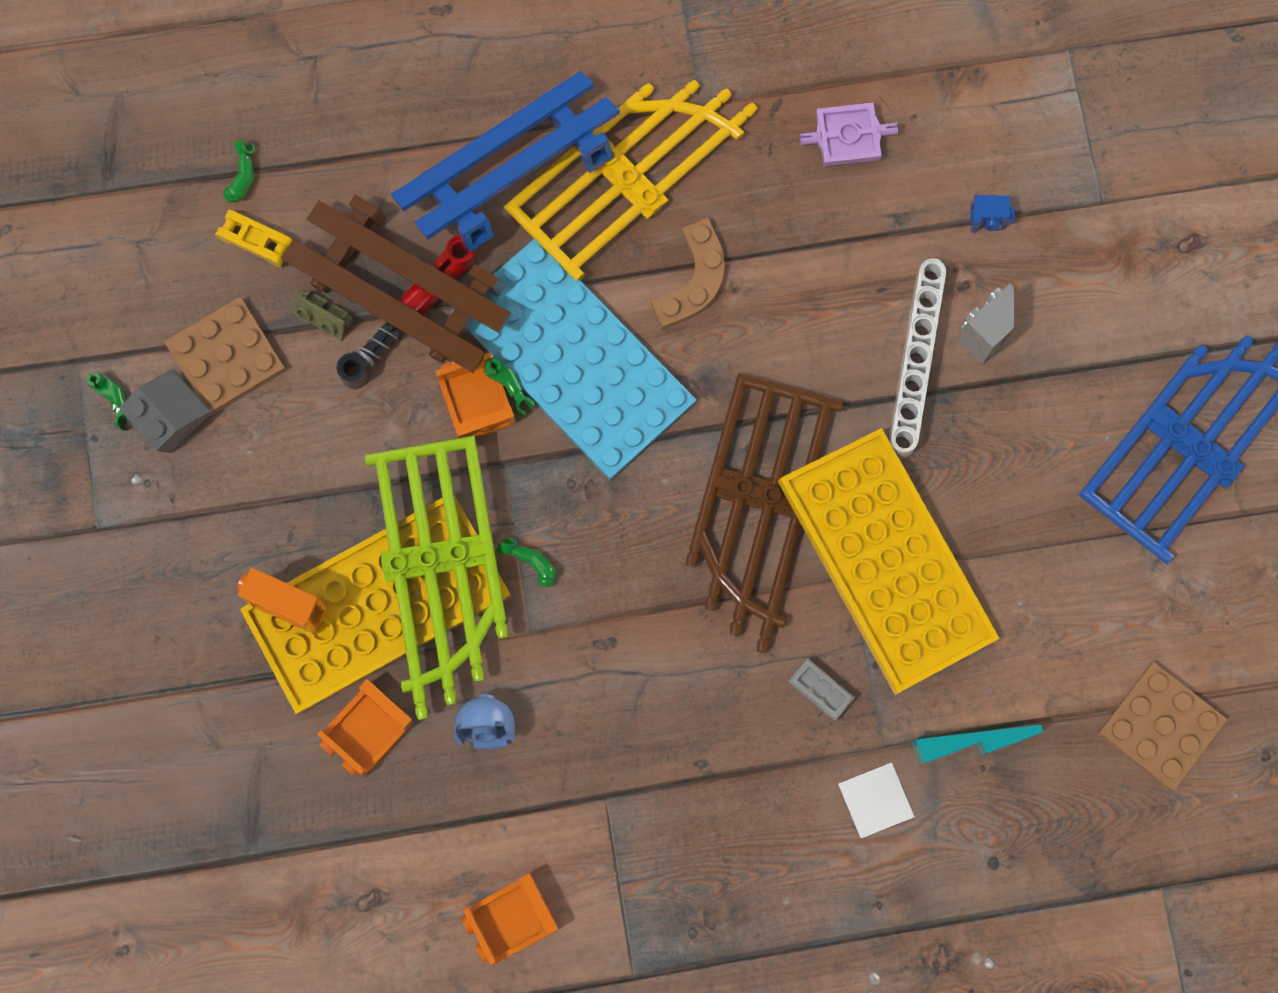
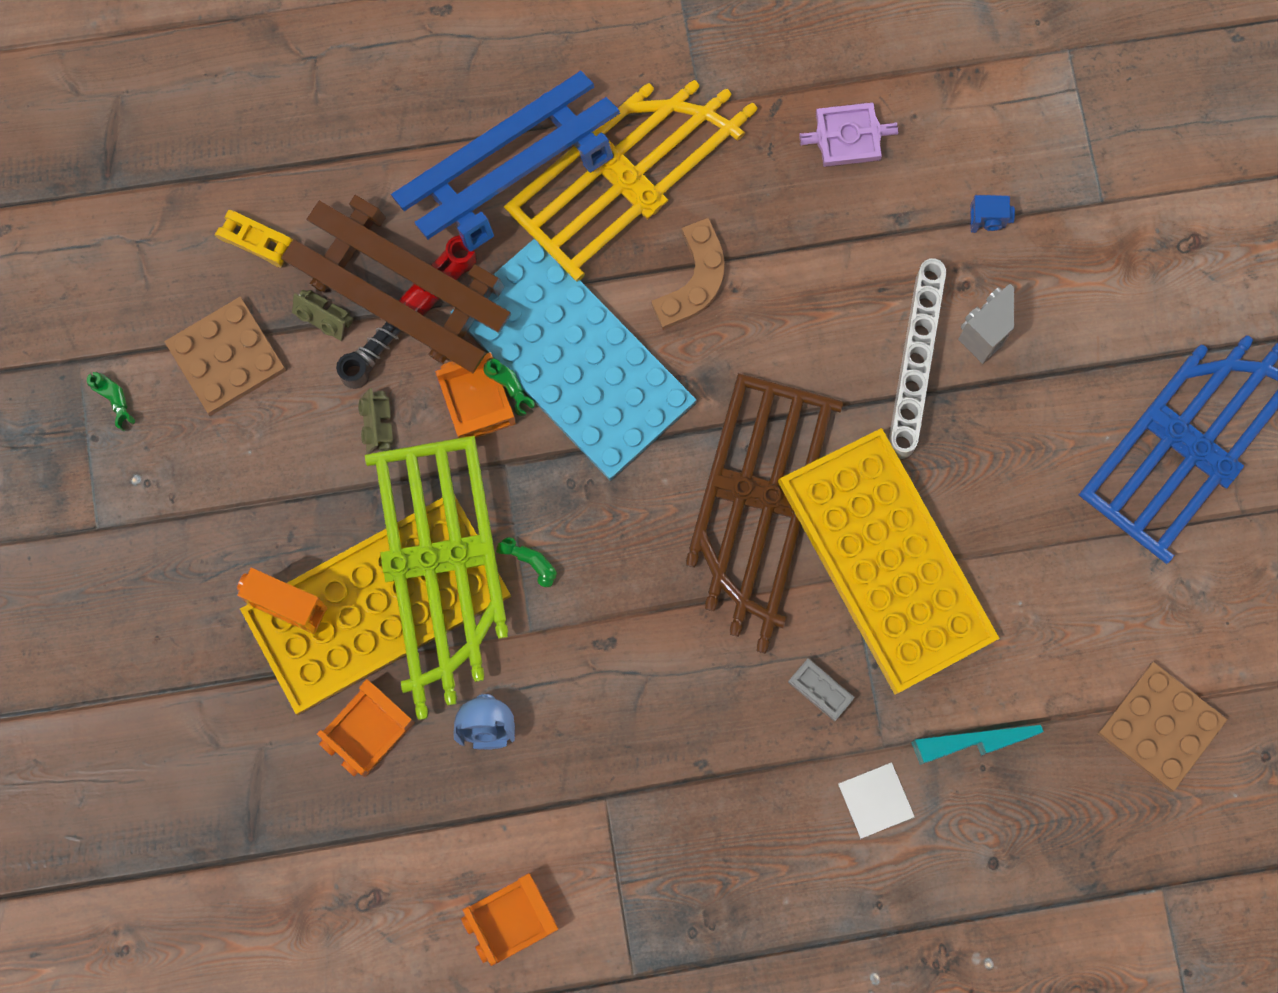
(165, 411): dark grey slope -> none
(245, 177): green arm -> none
(373, 409): none -> olive hinge

